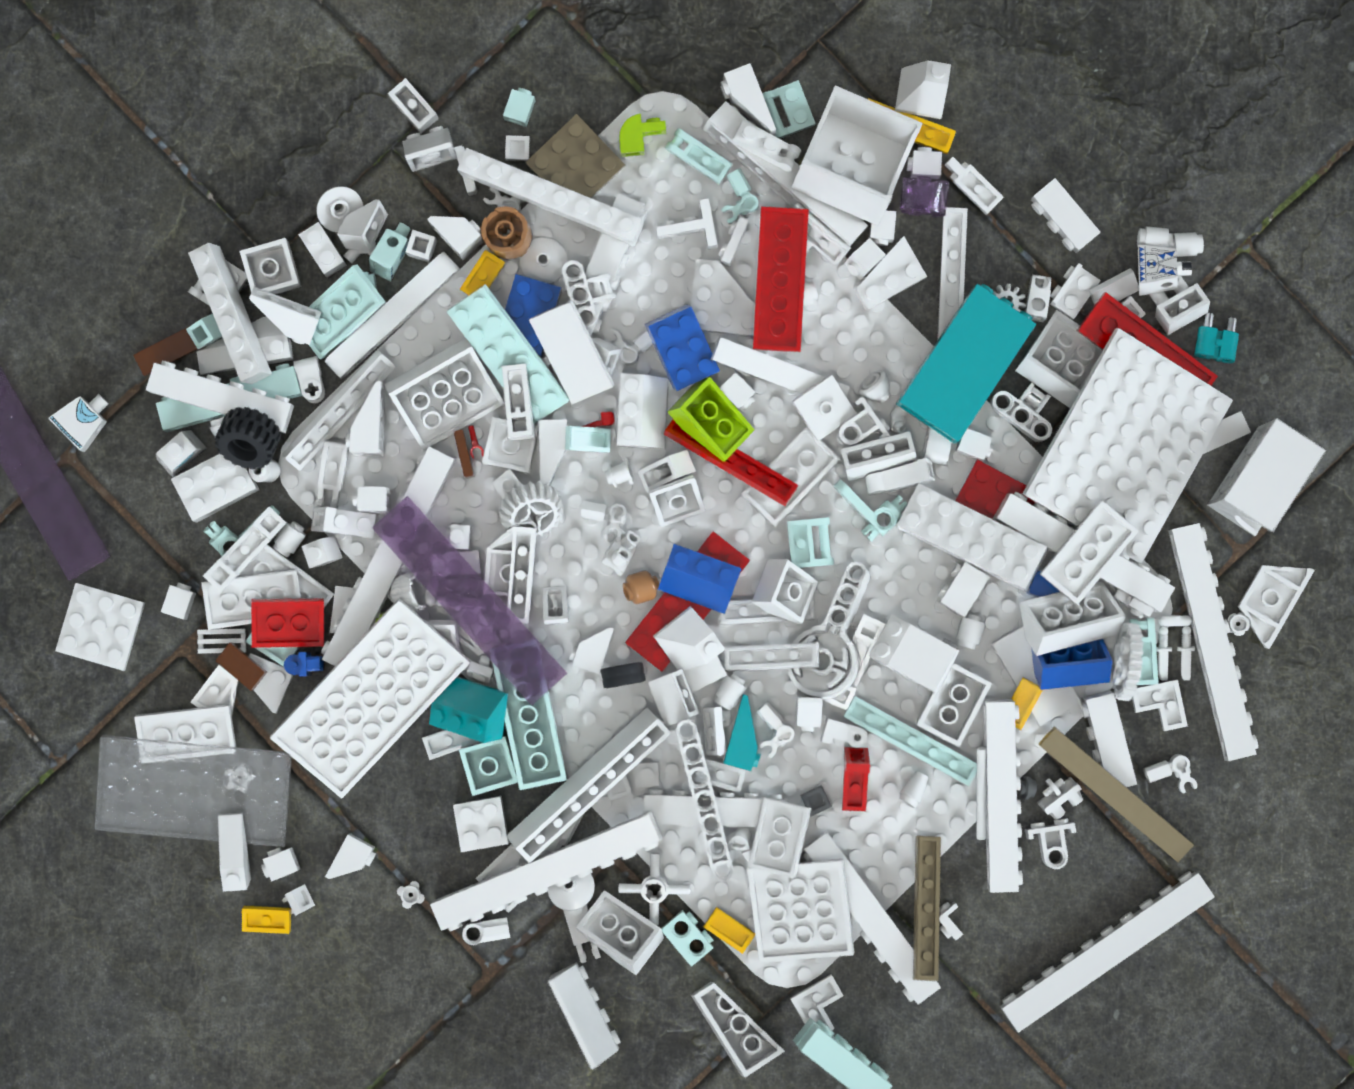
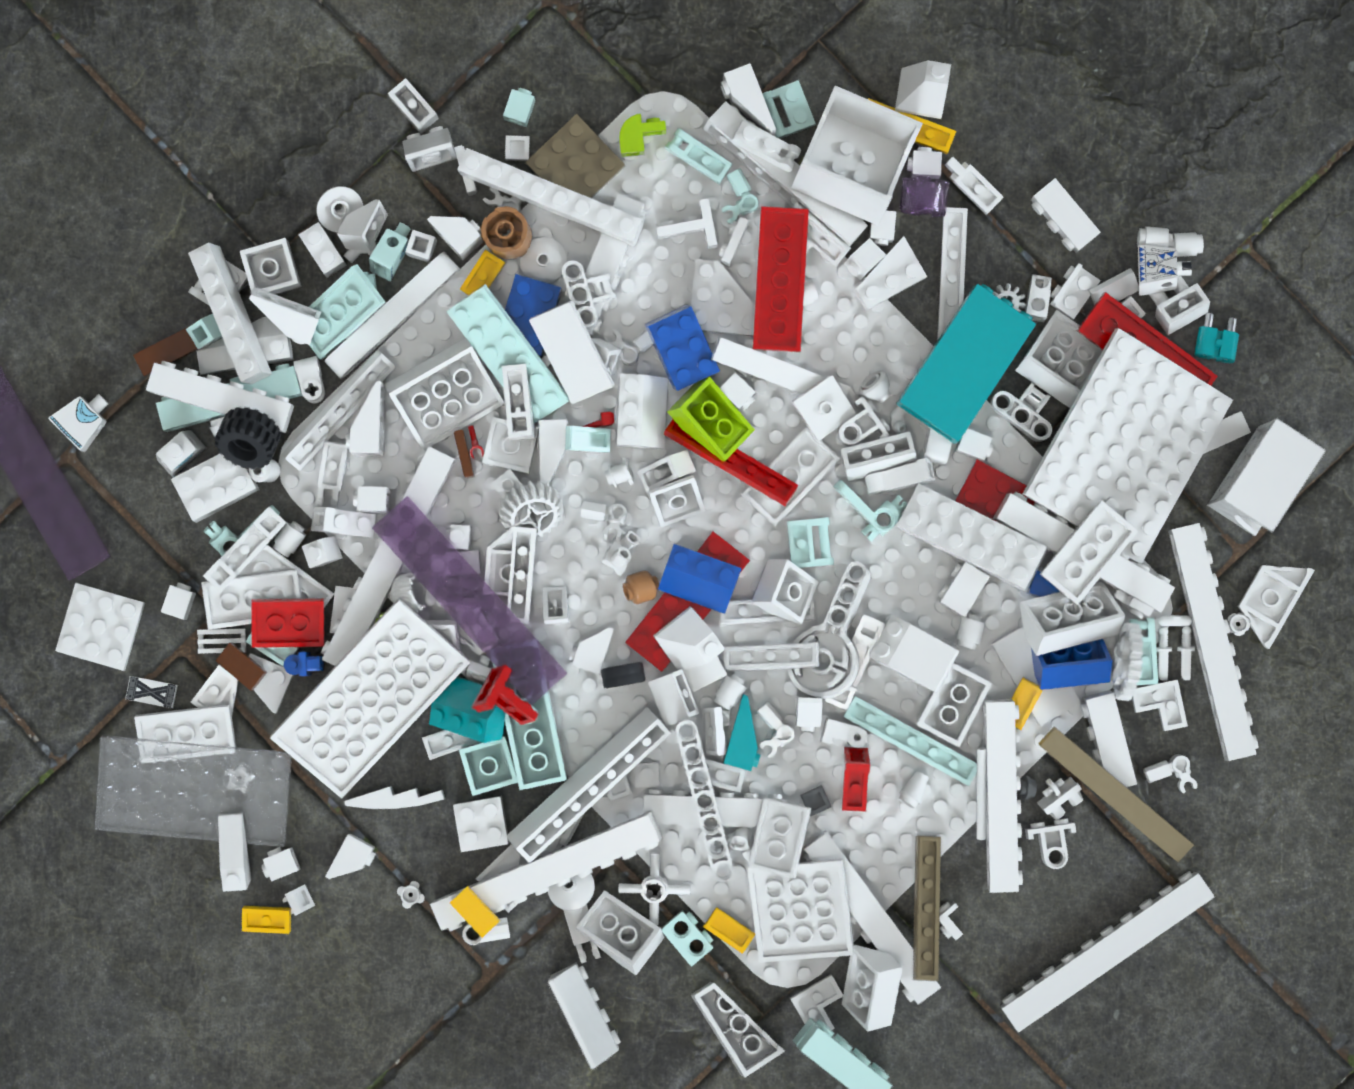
(151, 692): none -> tile
(387, 799): none -> white slope
(475, 911): none -> yellow tile
(496, 693): none -> red bracket
(871, 987): none -> white slope

